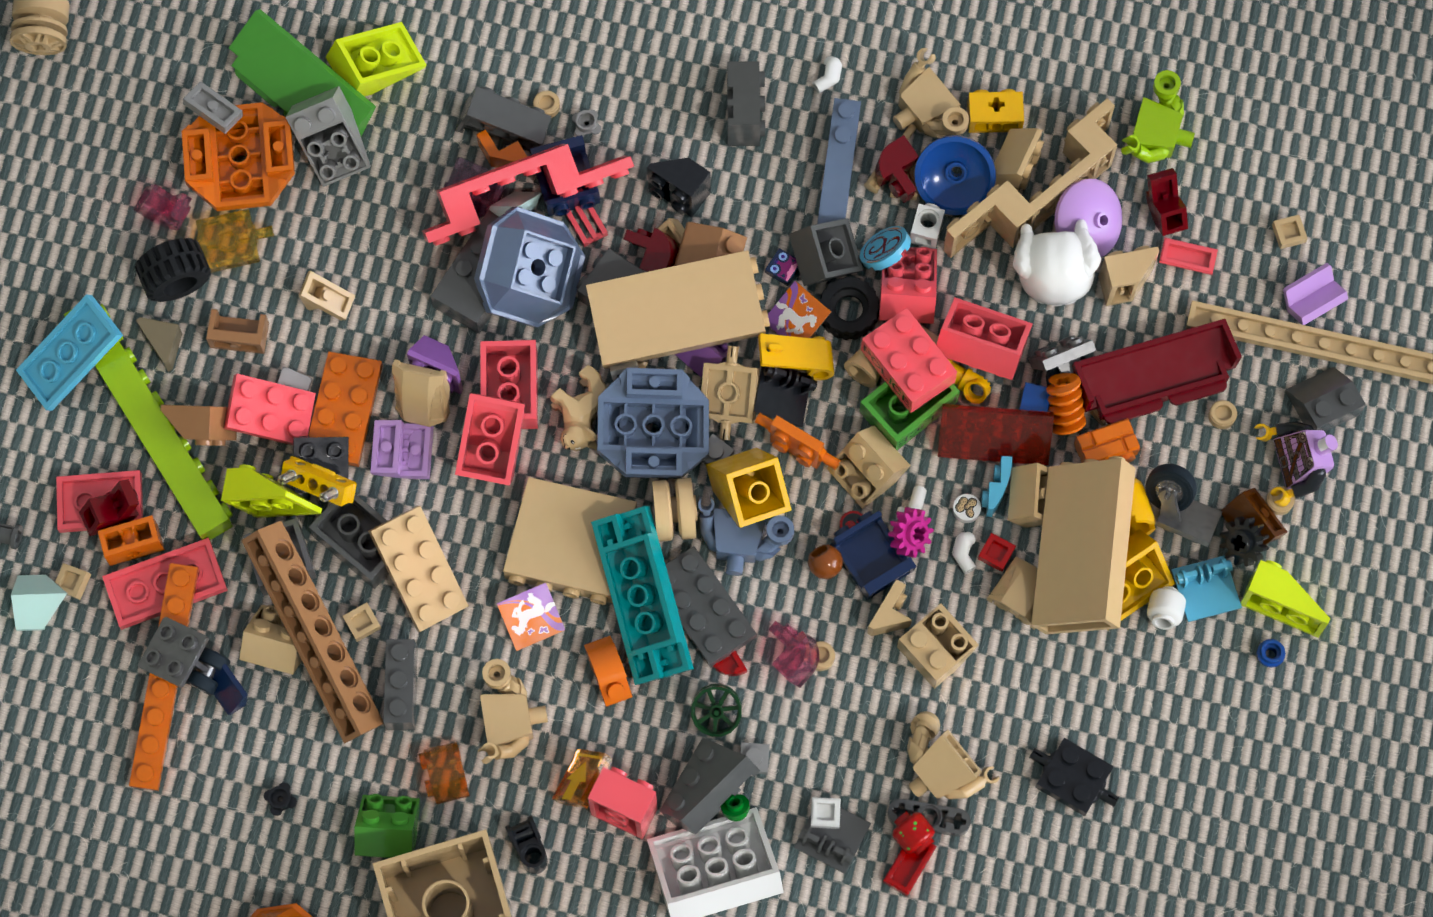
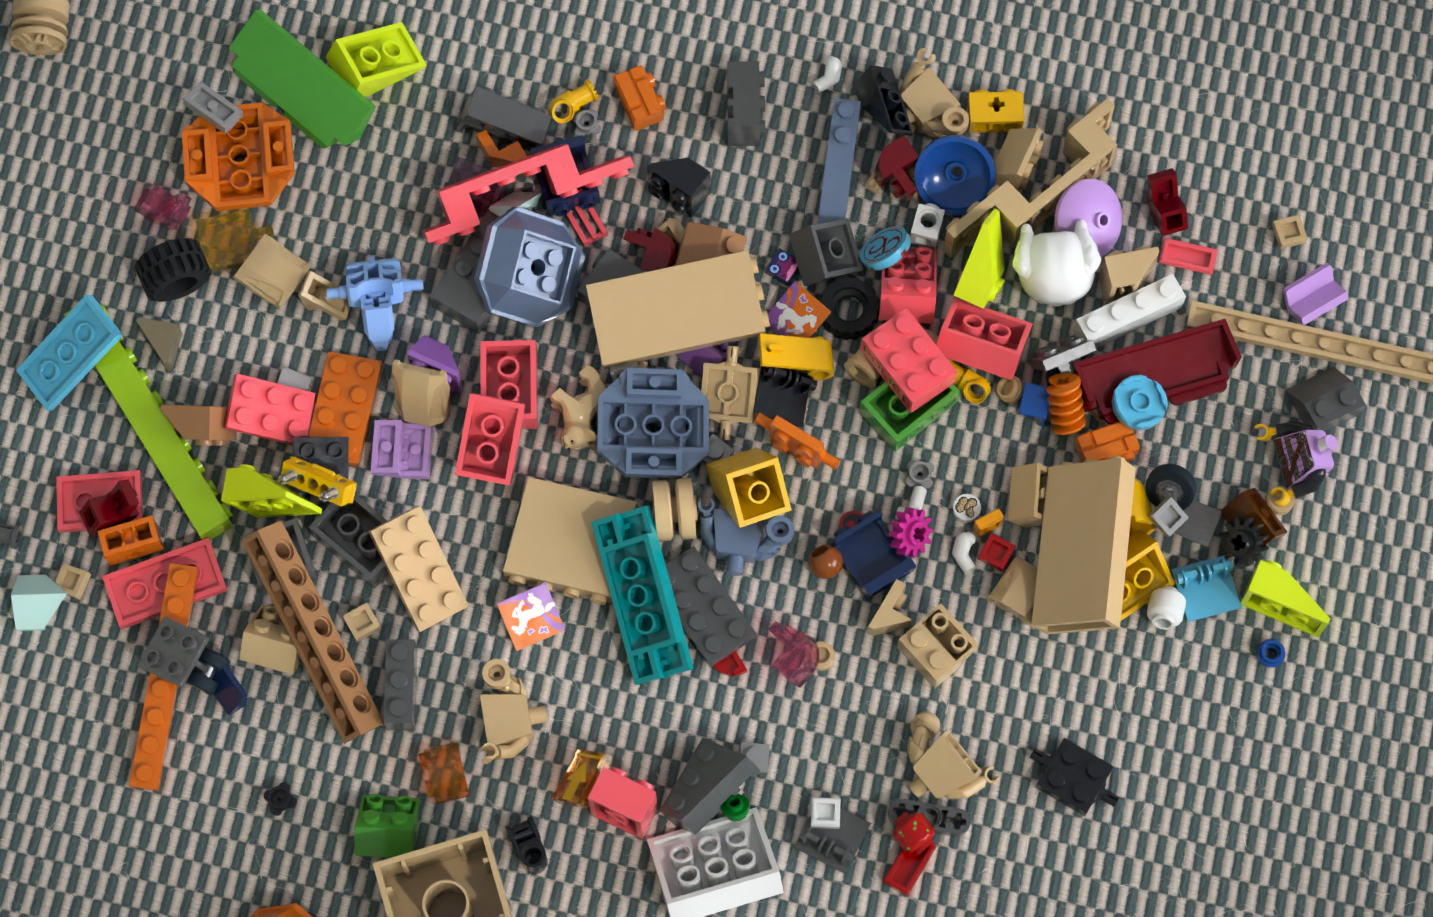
(237, 333): medium nougat panel -> none
(272, 271): none -> tan slope
(329, 136): light grey slope -> none
(374, 289): none -> light blue piece
(548, 102): tan tile -> none
(574, 100): none -> yellow connector
(608, 670): orange brick -> none
(639, 97): none -> orange brick
(716, 710): dark green wheel -> none
(868, 466): tan slope -> none
(882, 99): none -> black slope
(914, 468): none -> light grey plate
(985, 265): none -> neon yellow slope
(988, 523): none -> light orange tile
(993, 496): medium azure slope -> none
(994, 433): clear red tile -> none
(1010, 390): none -> tan plate
(1131, 312): none -> white brick
(1139, 402): none -> medium azure tile
(1159, 123): lime torso -> none
(1168, 516): none -> light grey plate
(1222, 414): tan tile -> none

